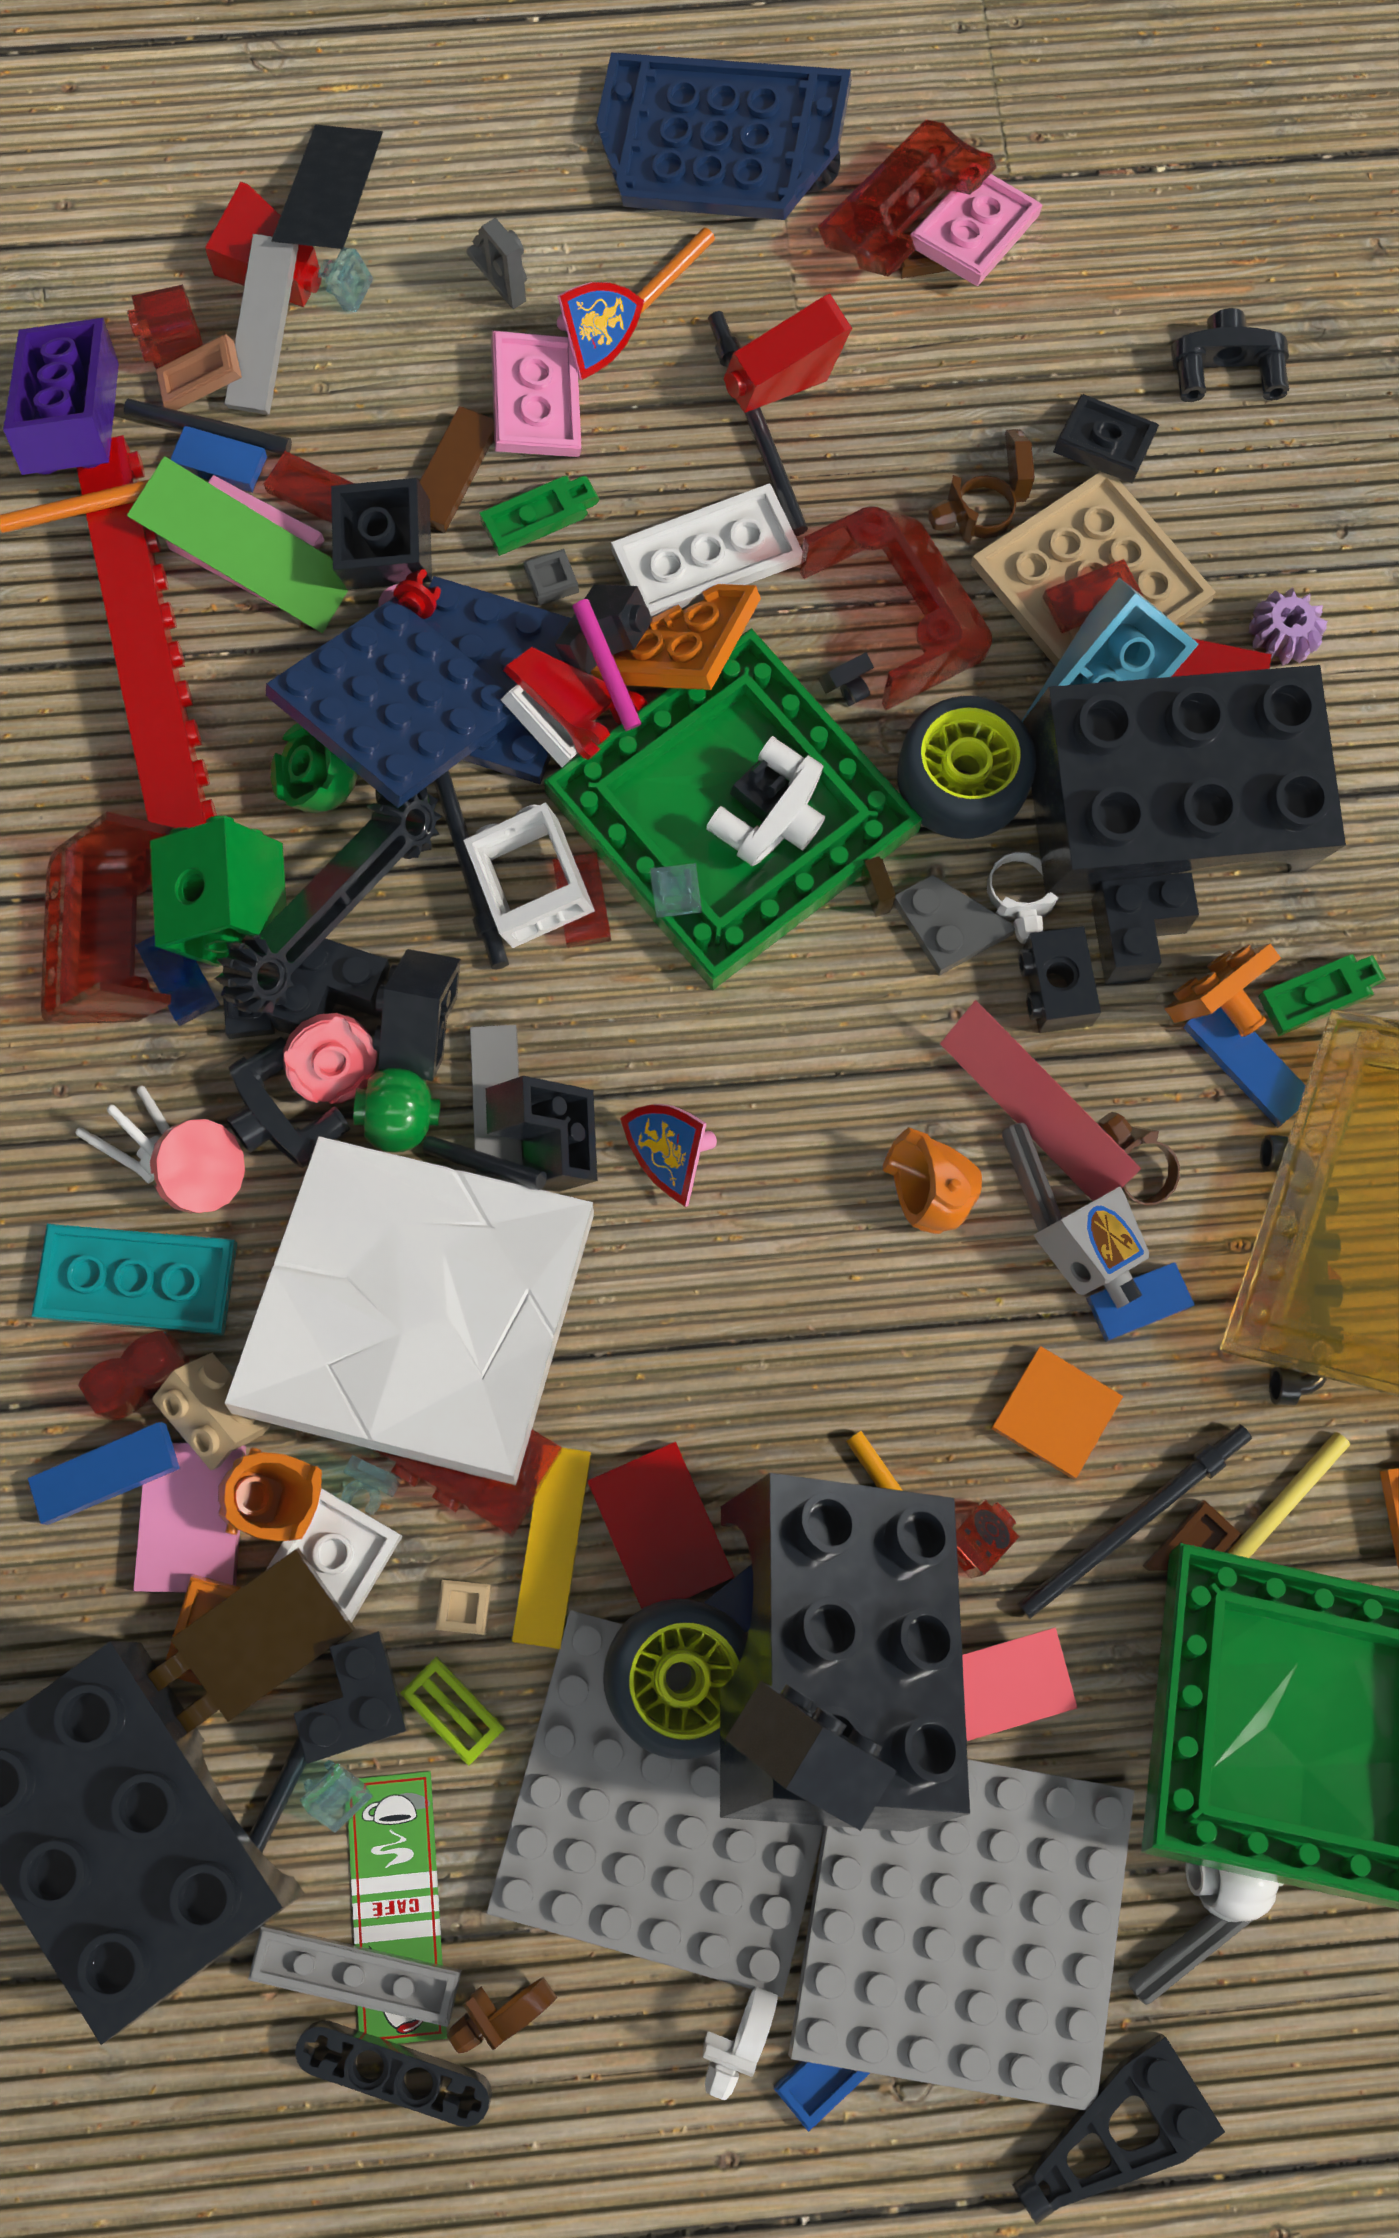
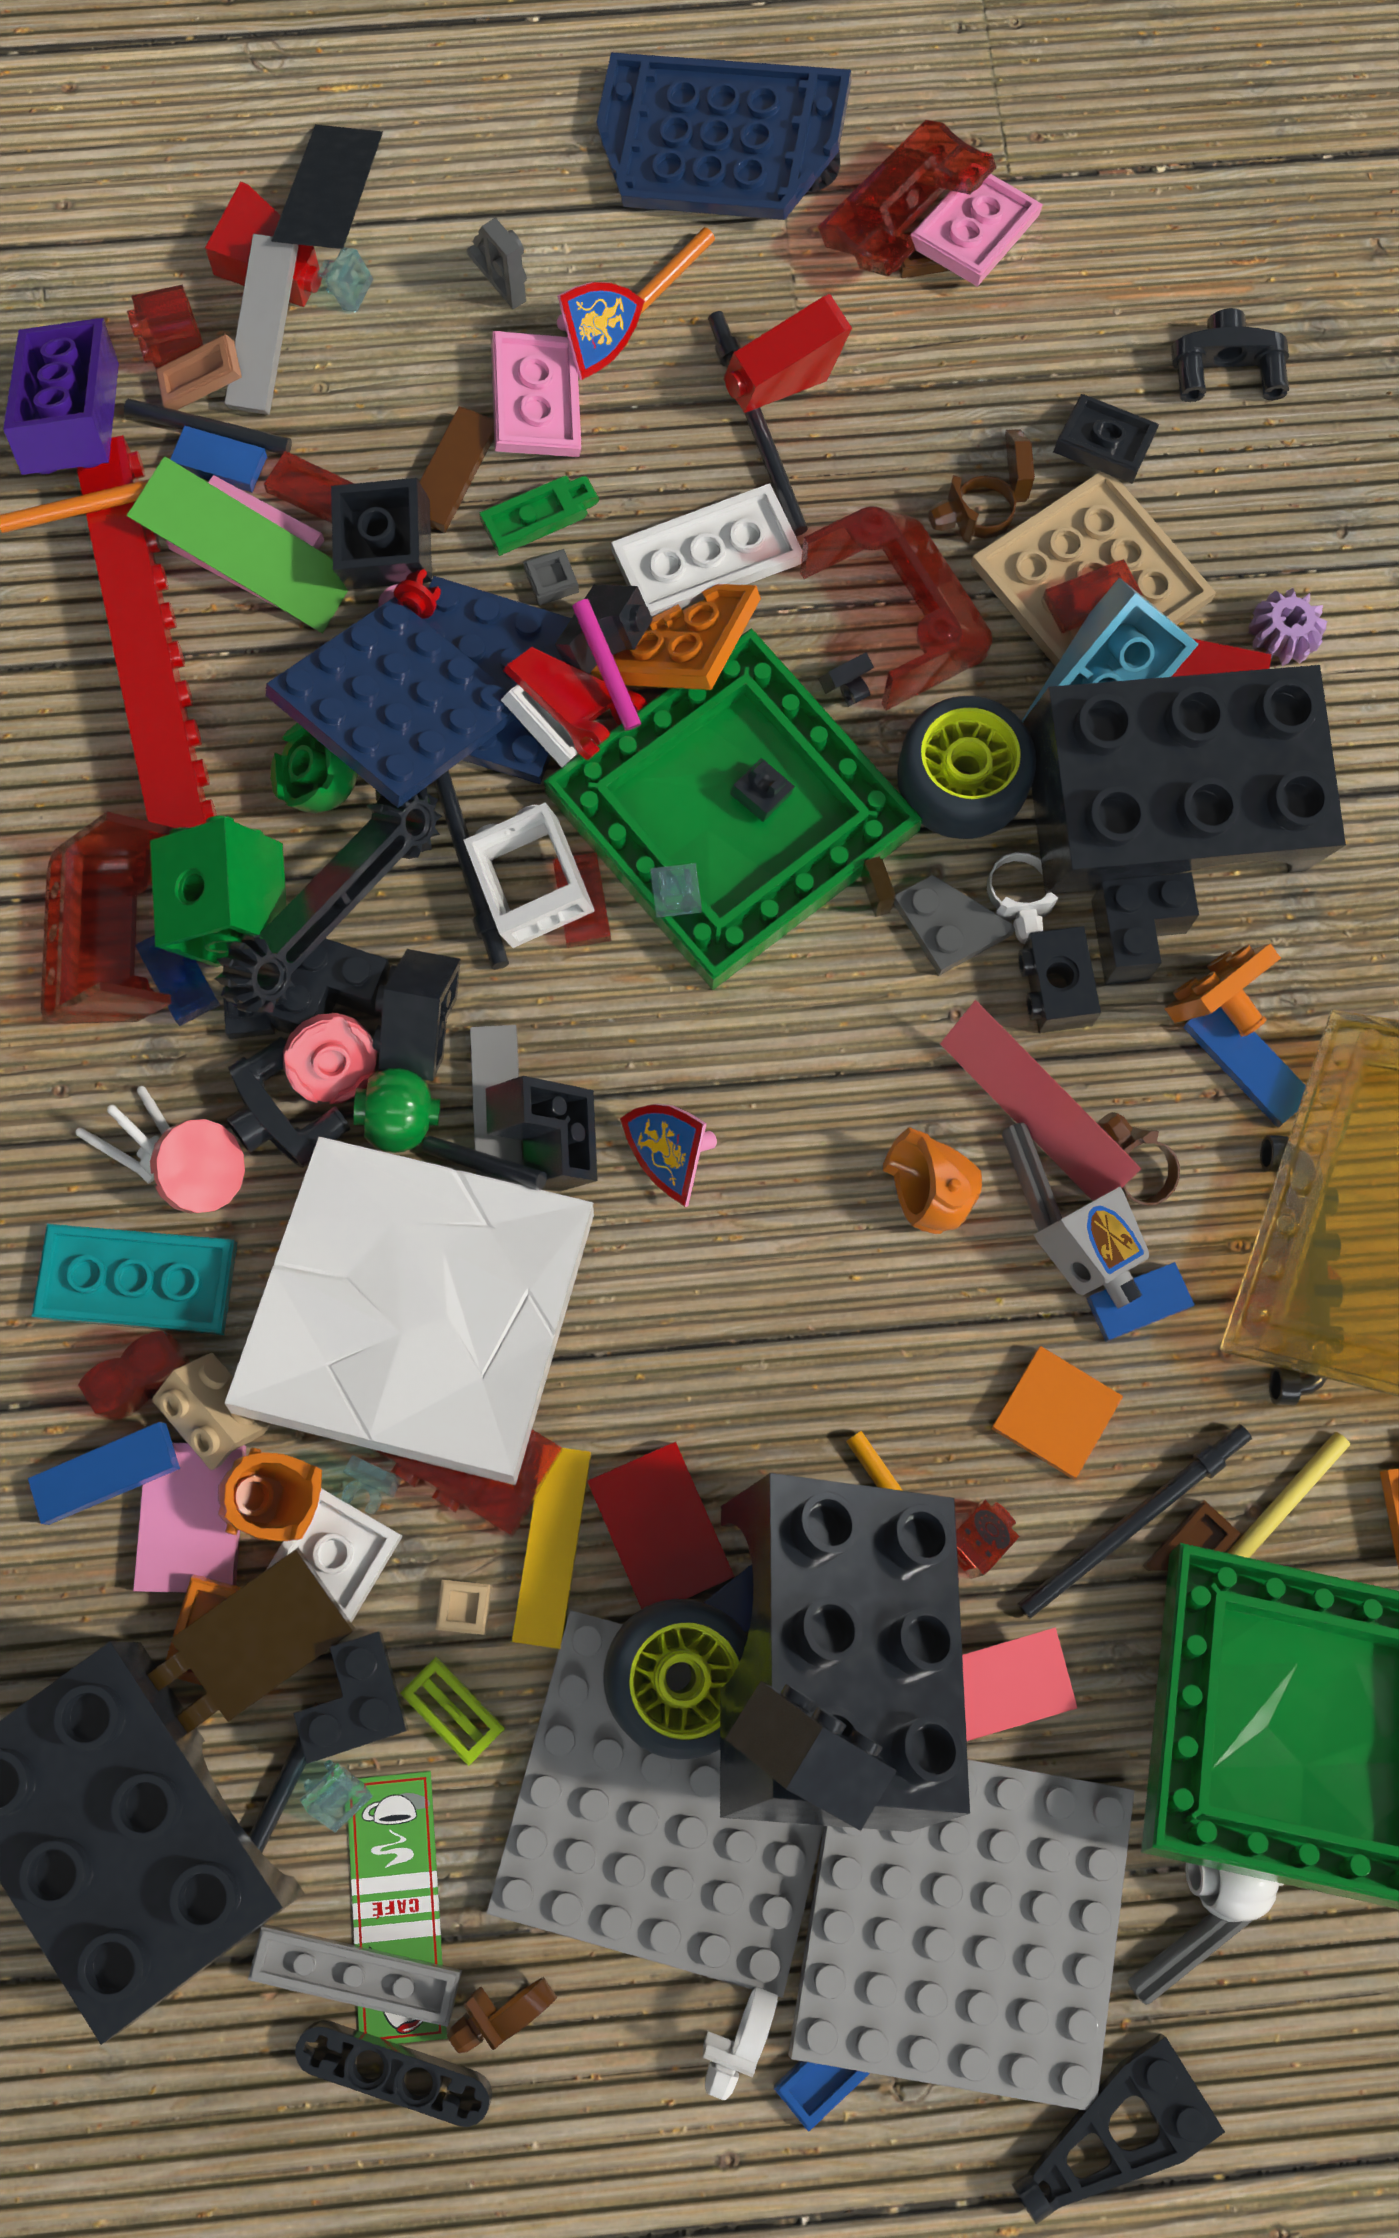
(789, 818): white connector -> none
(1319, 991): green hinge -> none

